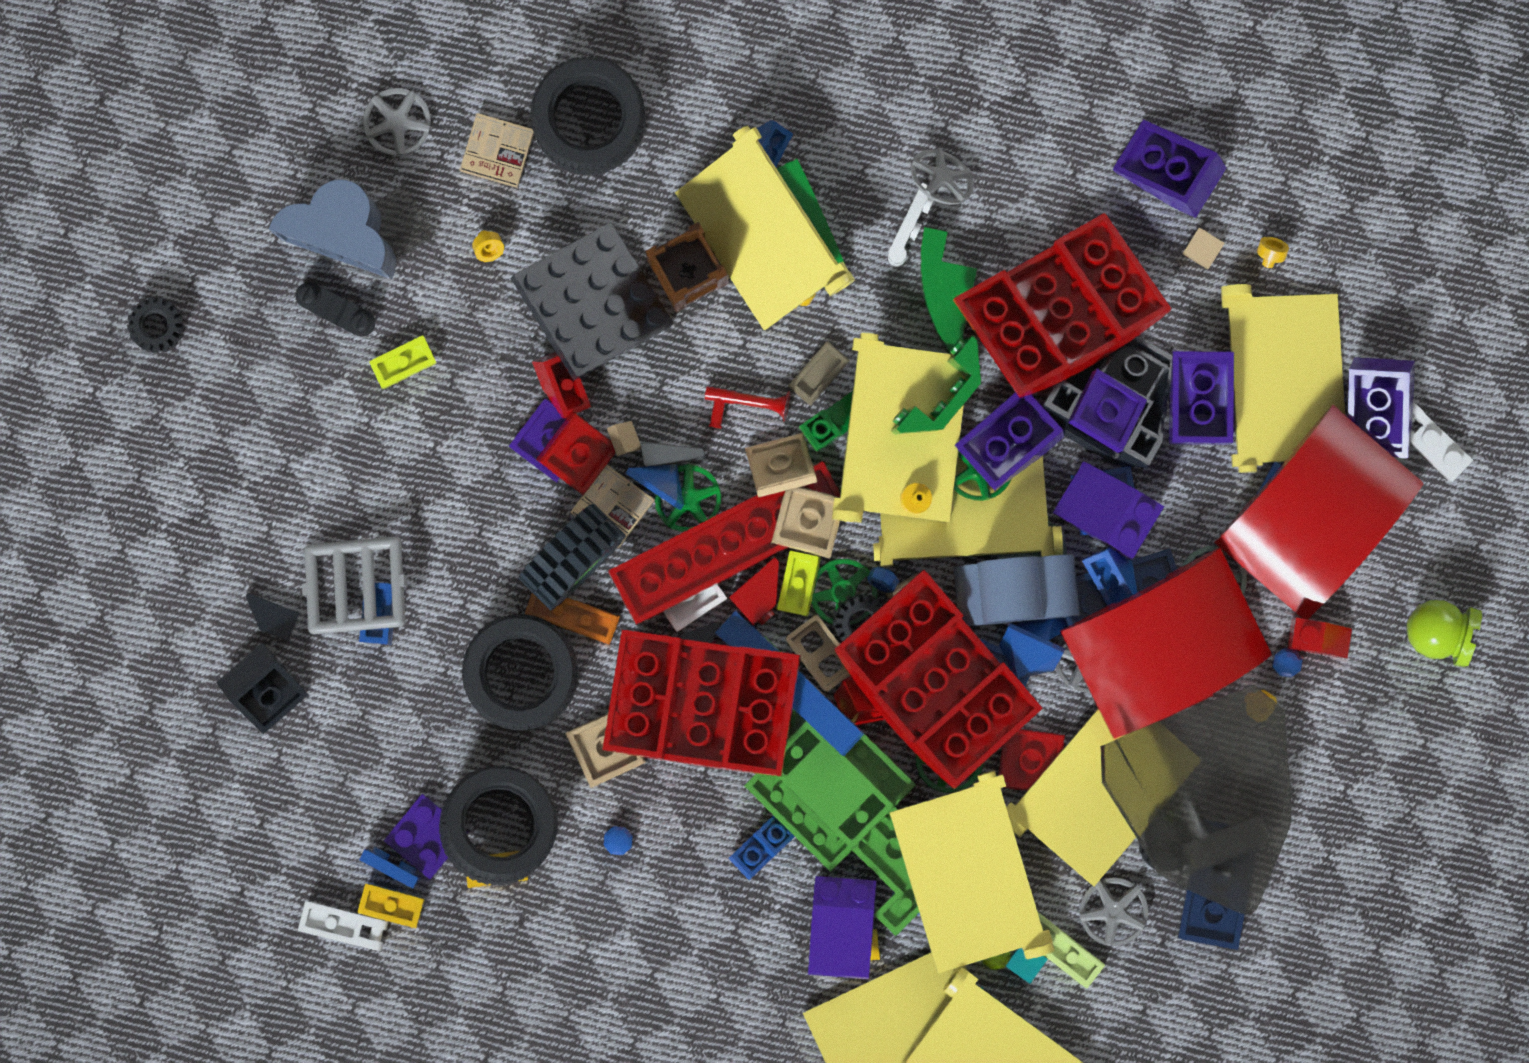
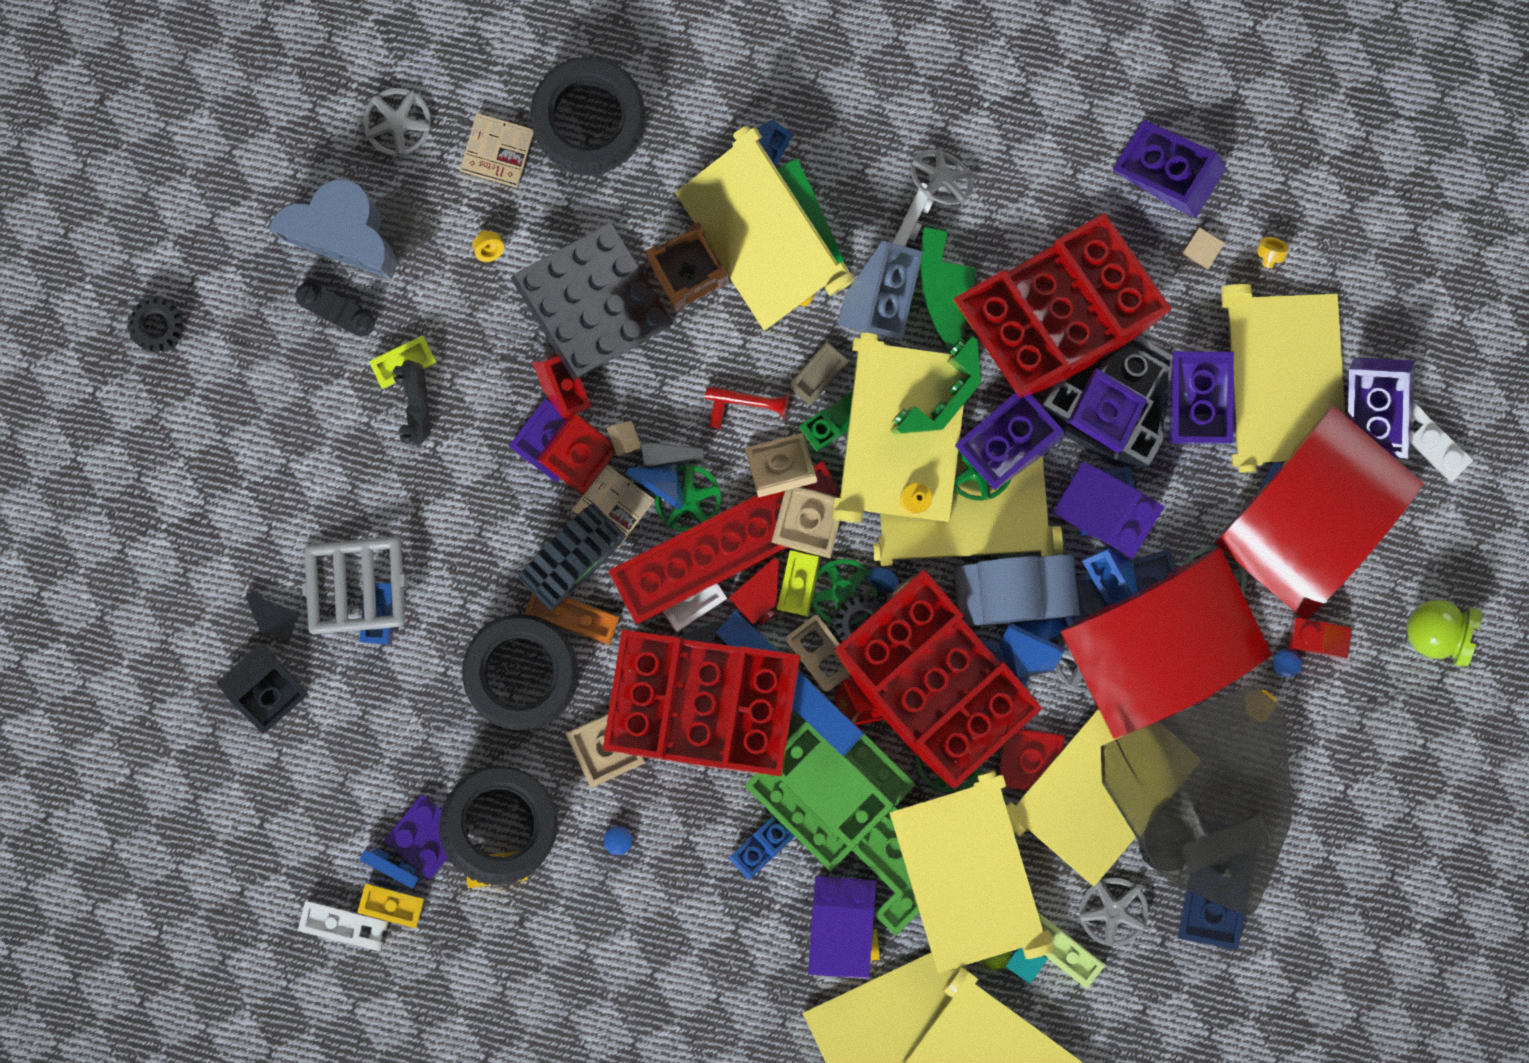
(413, 379): none -> black piece
(882, 292): none -> sand blue slope

